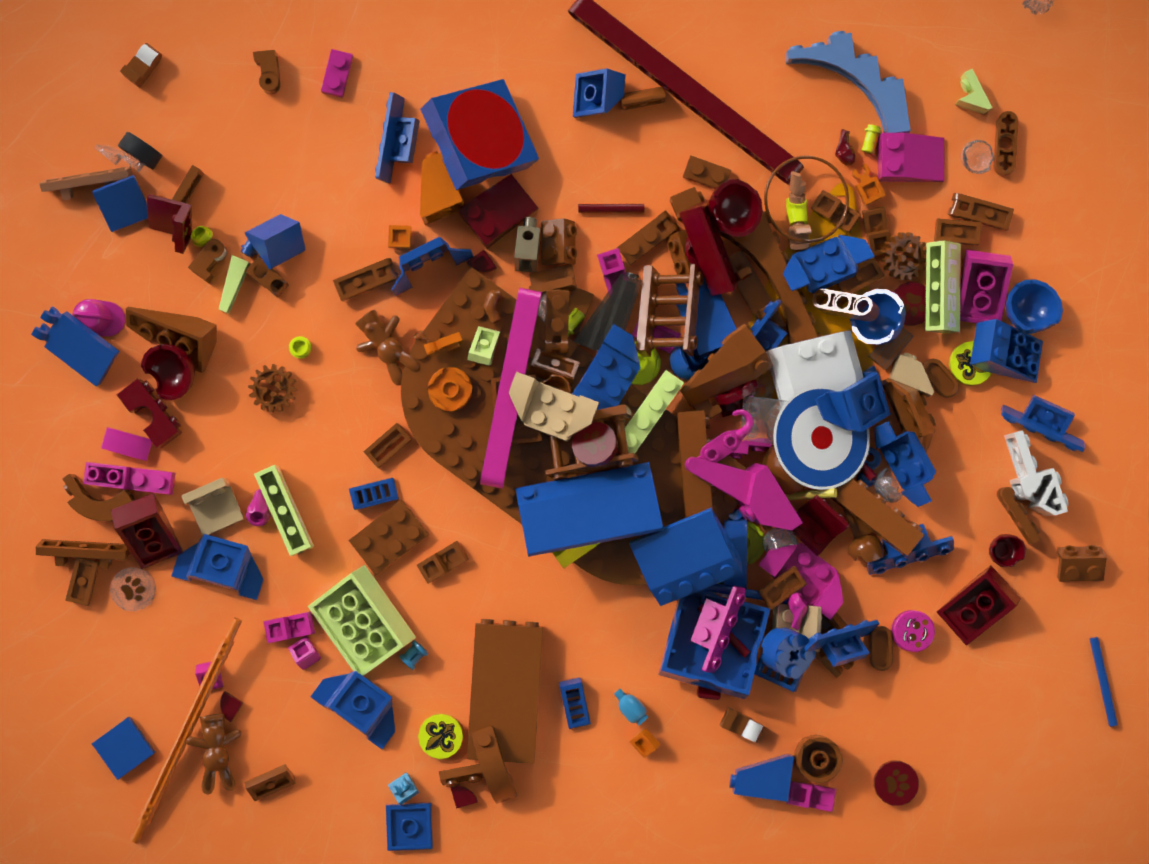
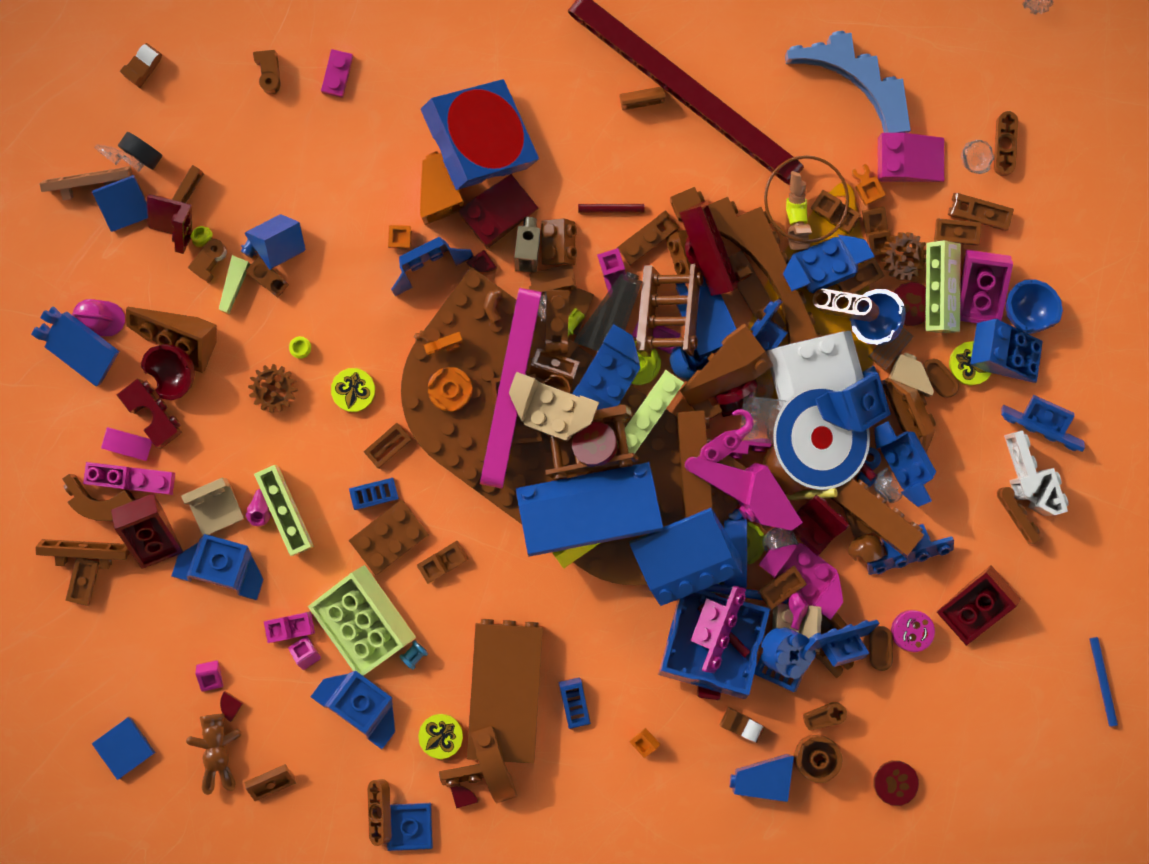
(133, 589): clear tile -> none
(186, 730): orange axle -> none
(353, 390): none -> tile
(365, 279): dark orange plate -> none
(373, 819): none -> dark orange beam
(388, 348): dark orange animal -> none
(397, 138): blue bracket -> none
(403, 788): dark azure tile -> none
(483, 346): yellowish green slope -> none
(597, 92): blue slope -> none
(631, 707): dark azure plant -> none
(706, 172): dark orange plate -> none
(735, 208): dark red cylinder -> none
(811, 796): dark pink slope -> none
(822, 717): none -> dark orange piece
(844, 150): dark red animal -> none
(871, 139): neon yellow pin -> none
(977, 99): yellowish green slope -> none
(1007, 550): dark red hair -> none
(1081, 563): dark orange bracket -> none

